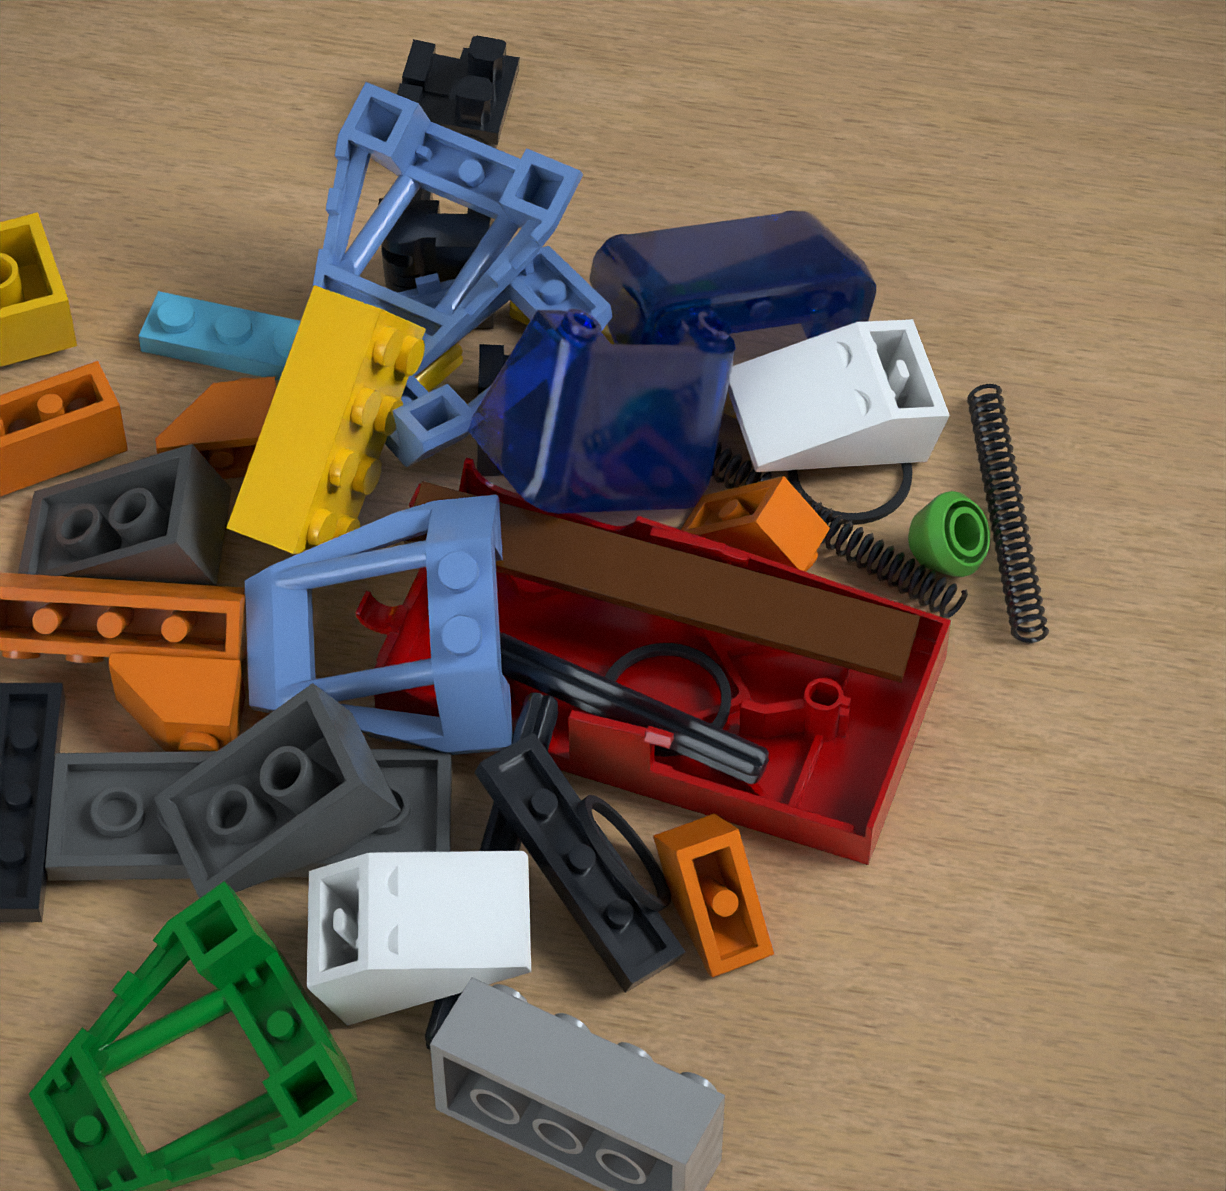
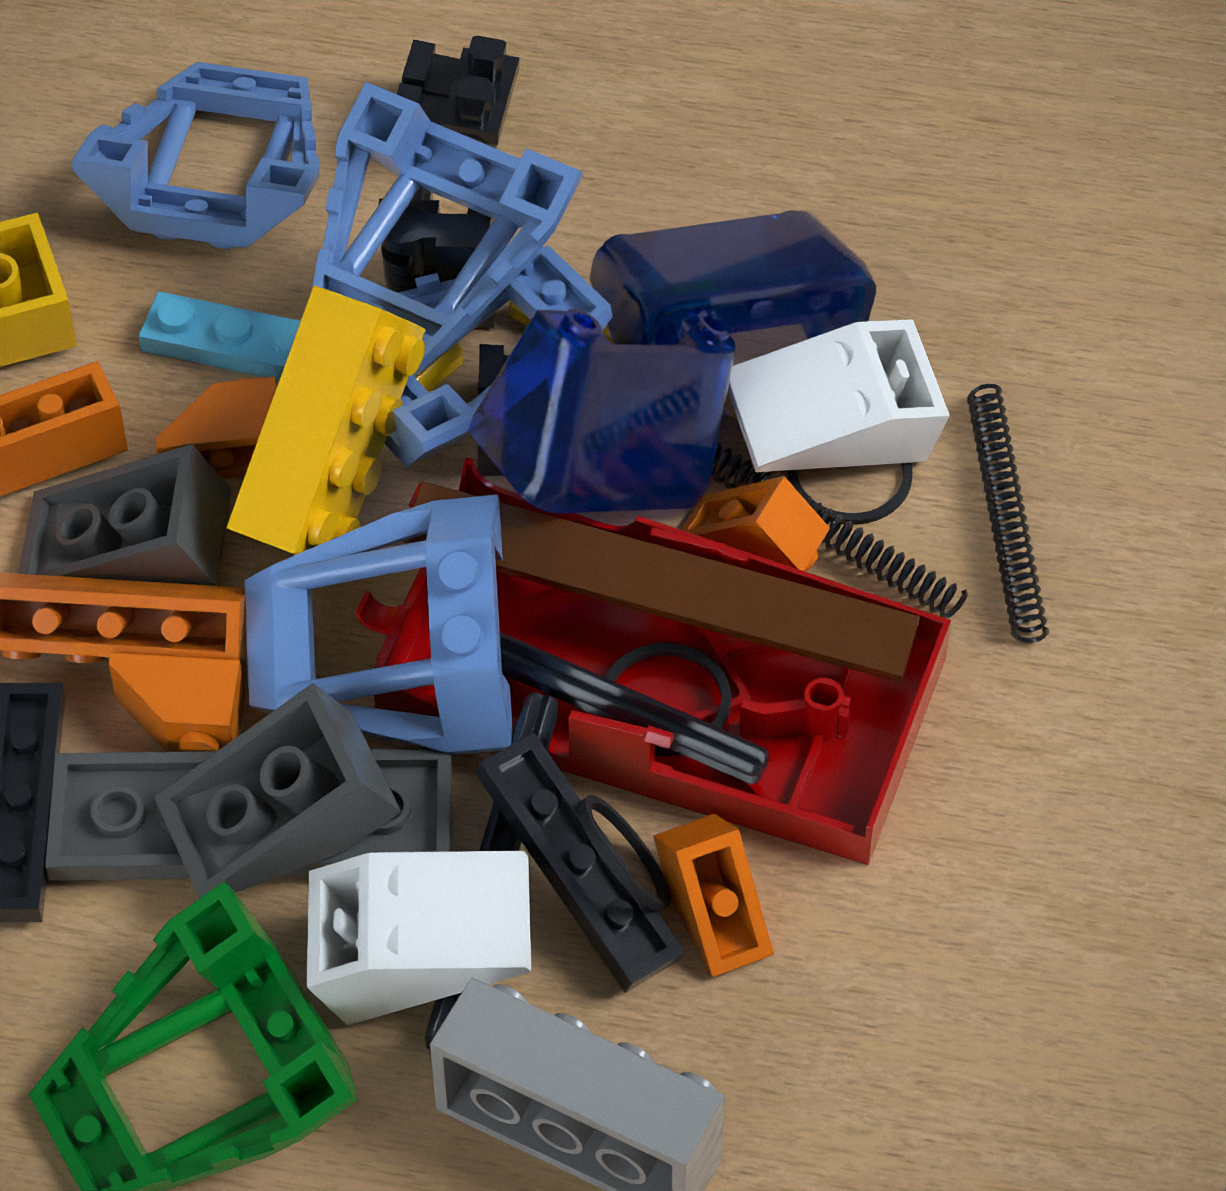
(116, 159): none -> medium blue windscreen
(950, 535): bright green cone -> none

